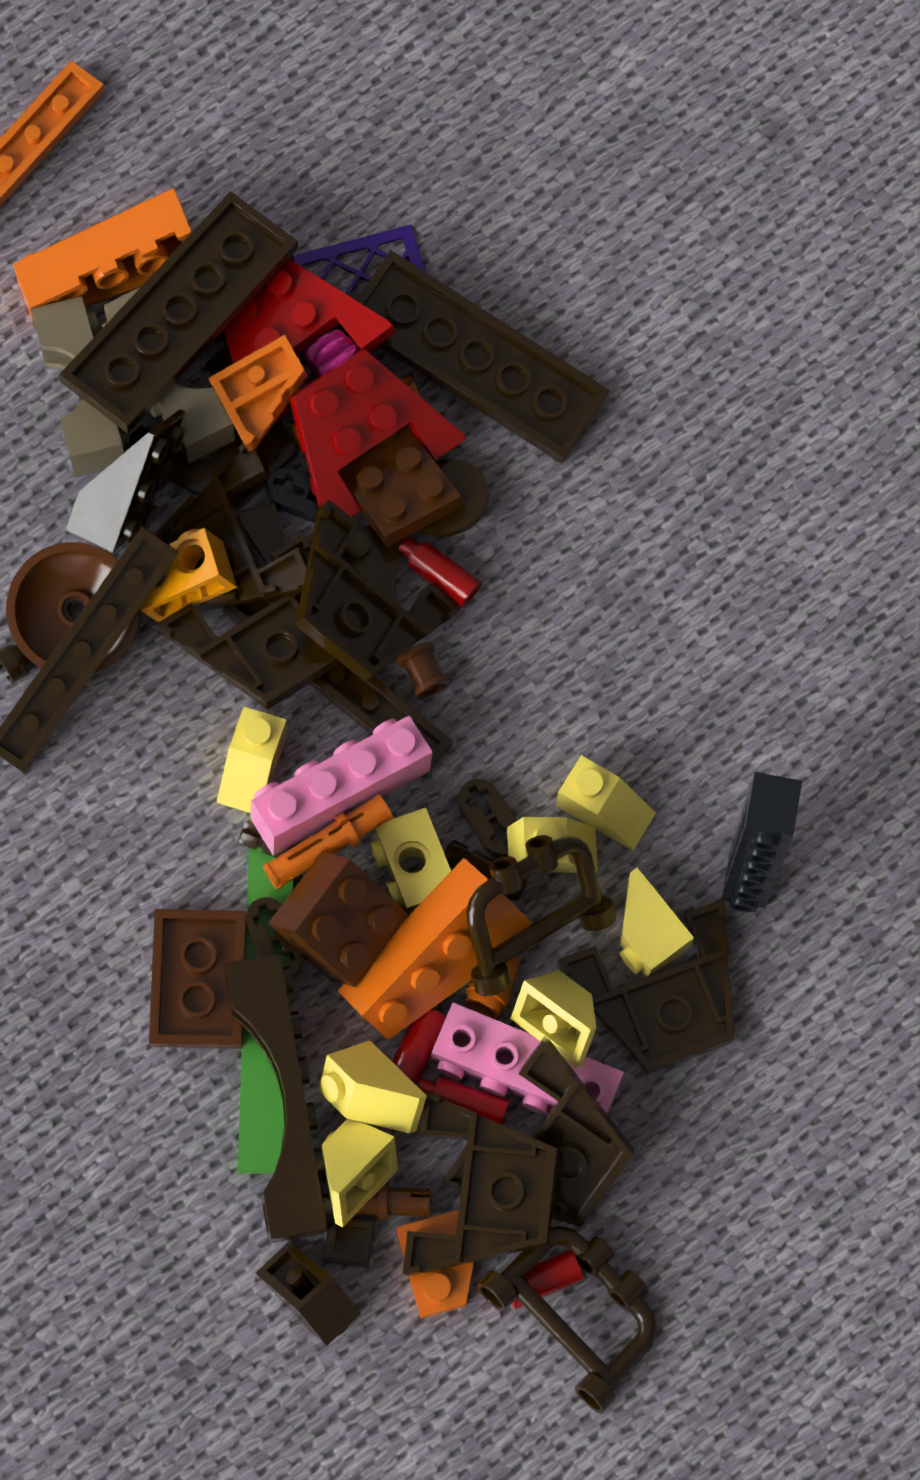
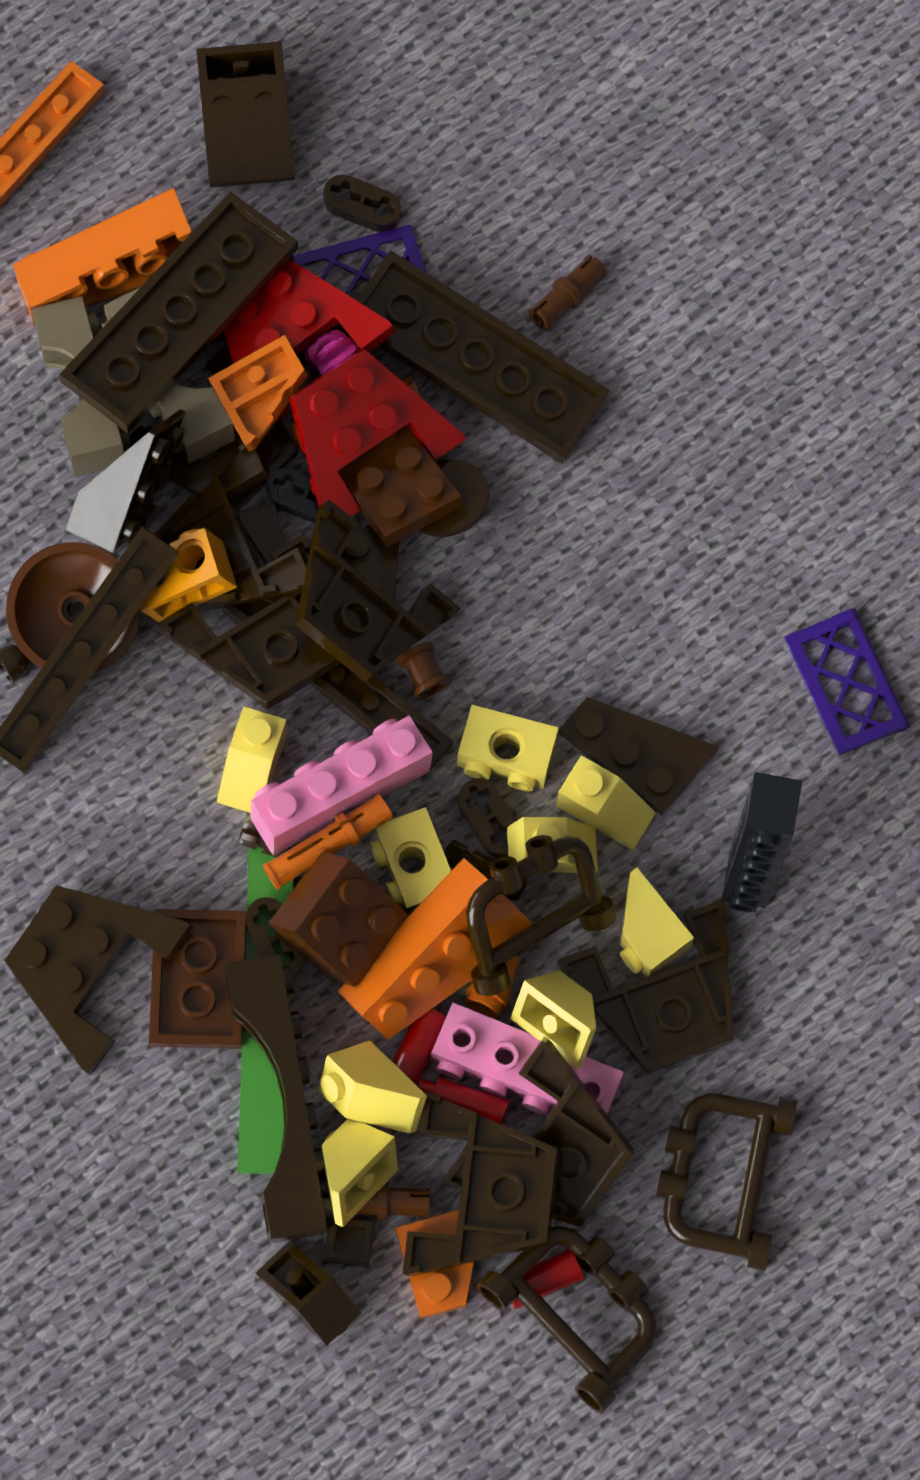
(70, 952): none -> dark brown wing
(245, 114): none -> dark brown slope
(366, 195): none -> dark brown beam
(440, 571): red cylinder -> none
(488, 730): none -> light yellow brick
(567, 292): none -> reddish brown pin
(644, 754): none -> dark brown wing
(673, 1183): none -> dark brown bar
(829, 711): none -> dark purple window

